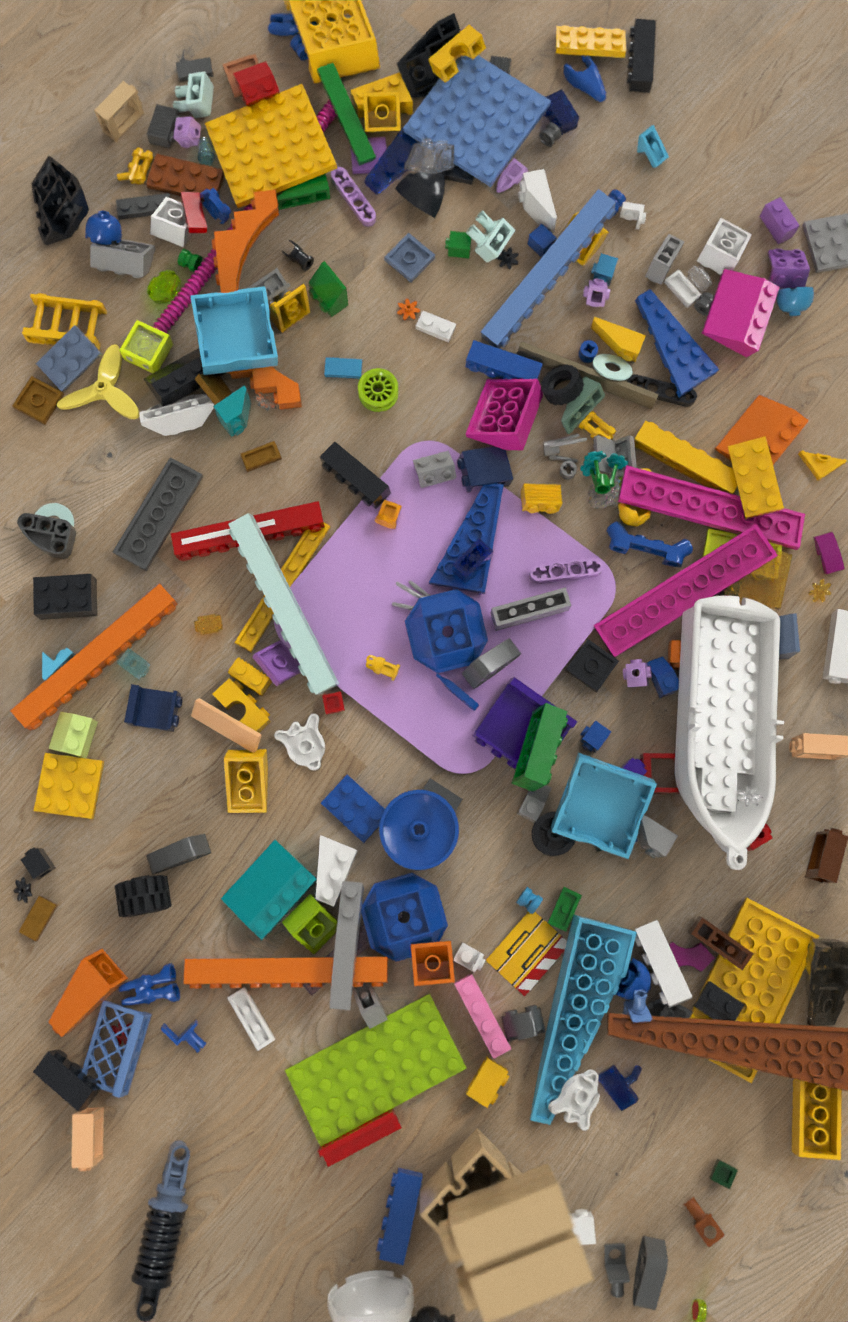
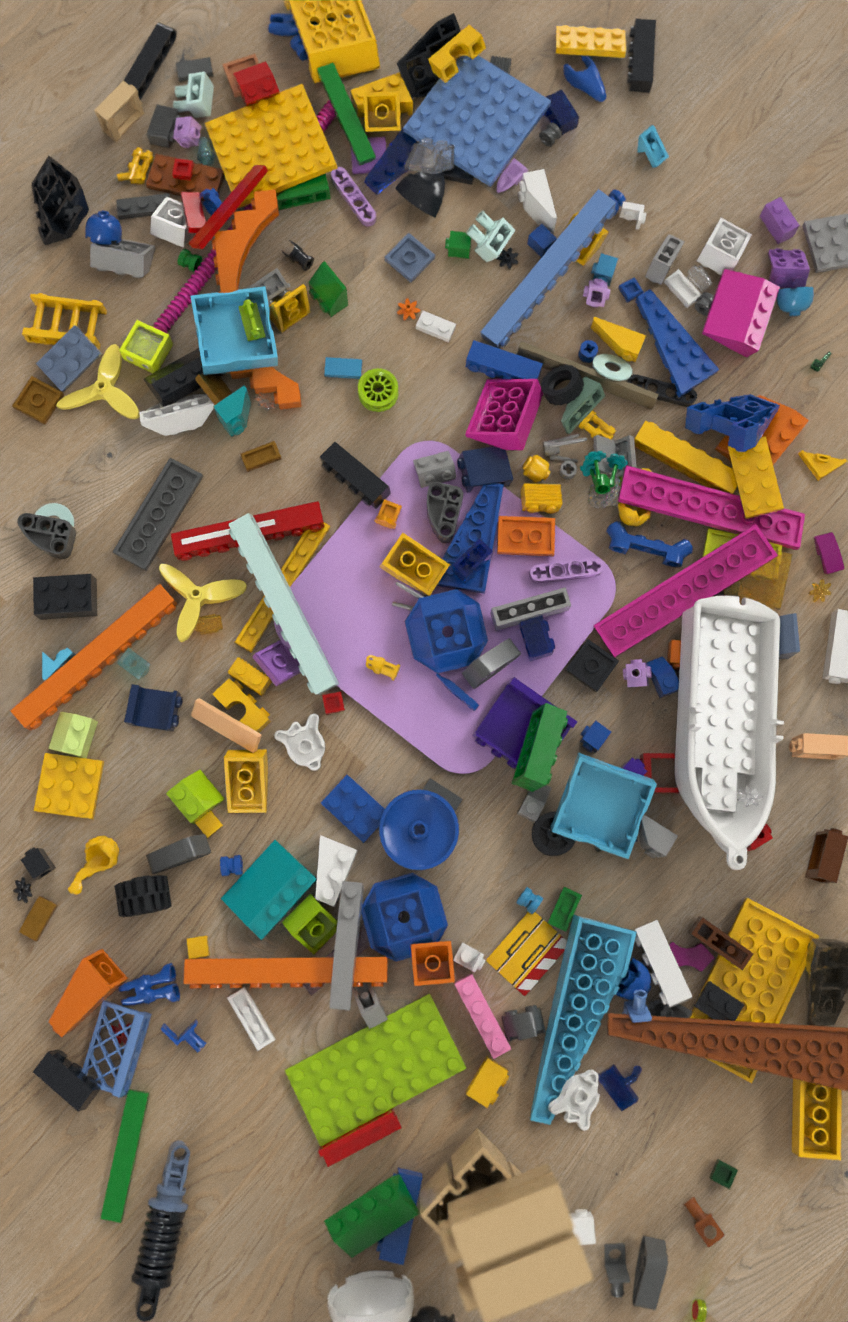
(87, 1138): light nougat window -> none
(100, 854): none -> yellow hair
(124, 1156): none -> green tile
(151, 58): none -> black beam
(164, 287): clear neon green tile -> none
(183, 169): none -> red plate
(195, 796): none -> lime slope
(198, 596): none -> light yellow piece
(198, 947): none -> yellow tile
(209, 824): none -> yellow tile
(228, 207): none -> red tile
(232, 865): none -> blue wheel
(251, 320): none -> lime hinge
(372, 1216): none -> green slope
(414, 565): none -> yellow slope
(439, 505): none -> dark grey beam
(526, 536): none -> orange plate
(536, 468): none -> yellow head
(536, 638): none -> clear blue brick
(630, 289): none -> blue tile
(740, 418): none -> blue wedge
(817, 364): none -> clear green hand

